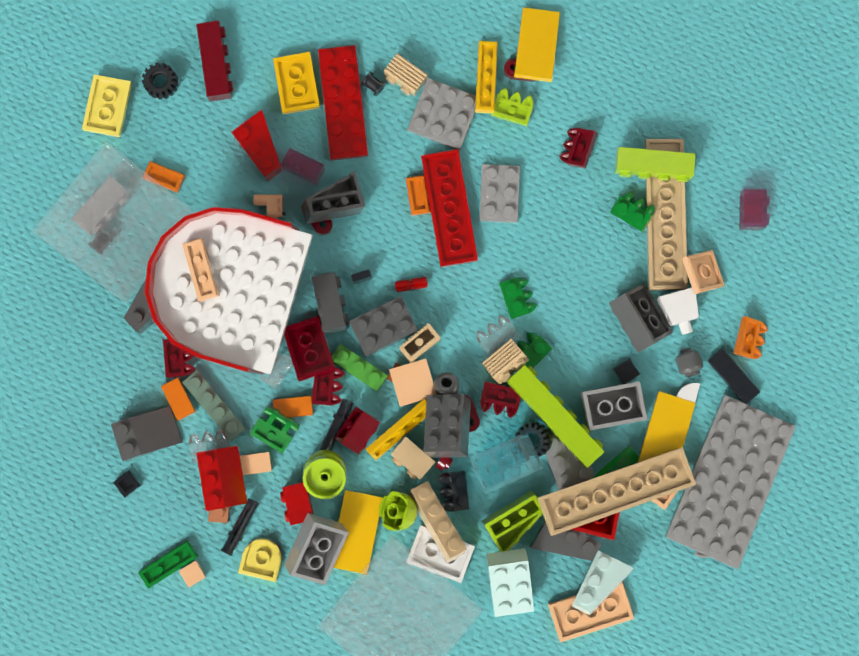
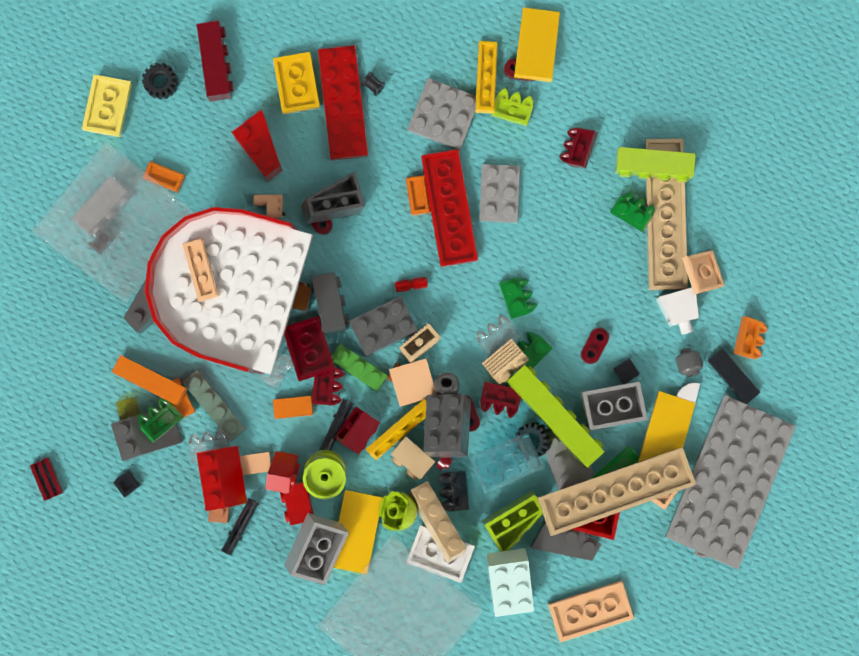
(40, 483): none -> dark red tile
(127, 408): none -> clear yellow tile
(149, 380): none -> orange tile
(160, 421): none -> green plate
(168, 564): green tile -> none
(175, 360): dark red plate -> none
(192, 573): light nougat tile -> none
(261, 560): light yellow tile -> none
(272, 434): green plate -> none
(282, 472): none -> red brick
(303, 166): clear pink brick -> none
(303, 297): none -> reddish brown brick
(361, 276): black tile -> none
(405, 75): tan brick -> none
(594, 345): none -> dark red plate
(601, 580): light aqua wedge -> none
(640, 318): dark grey slope -> none
(753, 209): clear pink brick -> none

